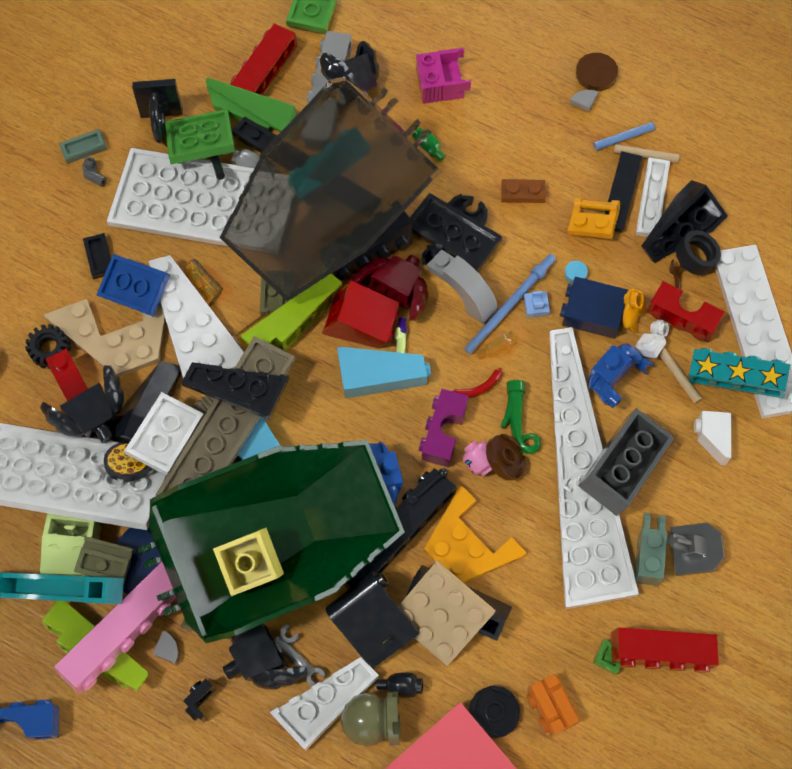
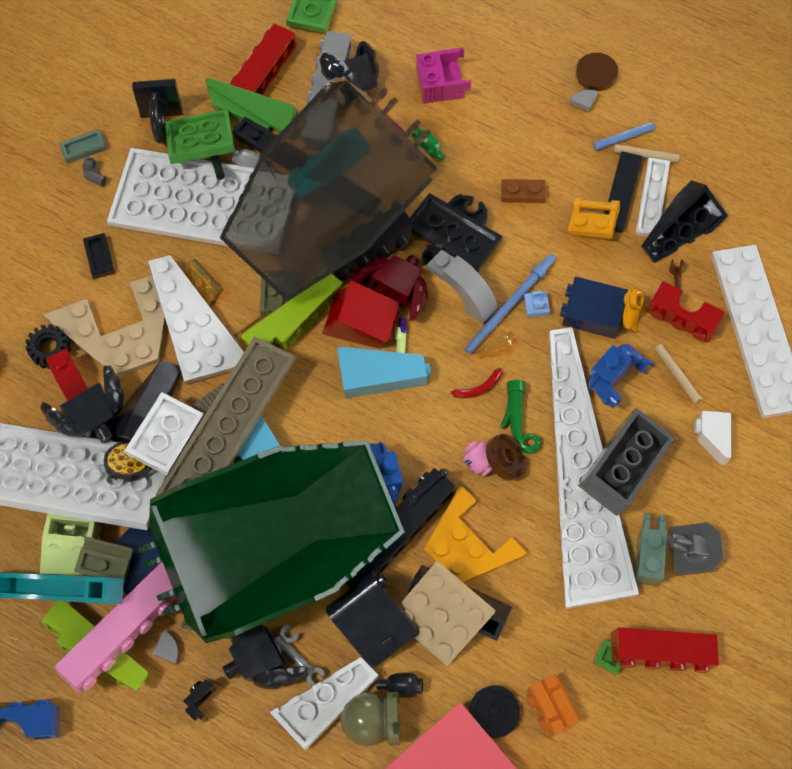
(133, 285): blue tile -> none
(243, 389): black wing -> none
(248, 561): light yellow brick -> none
(437, 446): magenta arch -> none
(576, 269): medium azure tile -> none
(652, 344): white plate -> none
(706, 244): black tyre -> none
(739, 373): teal brick -> none

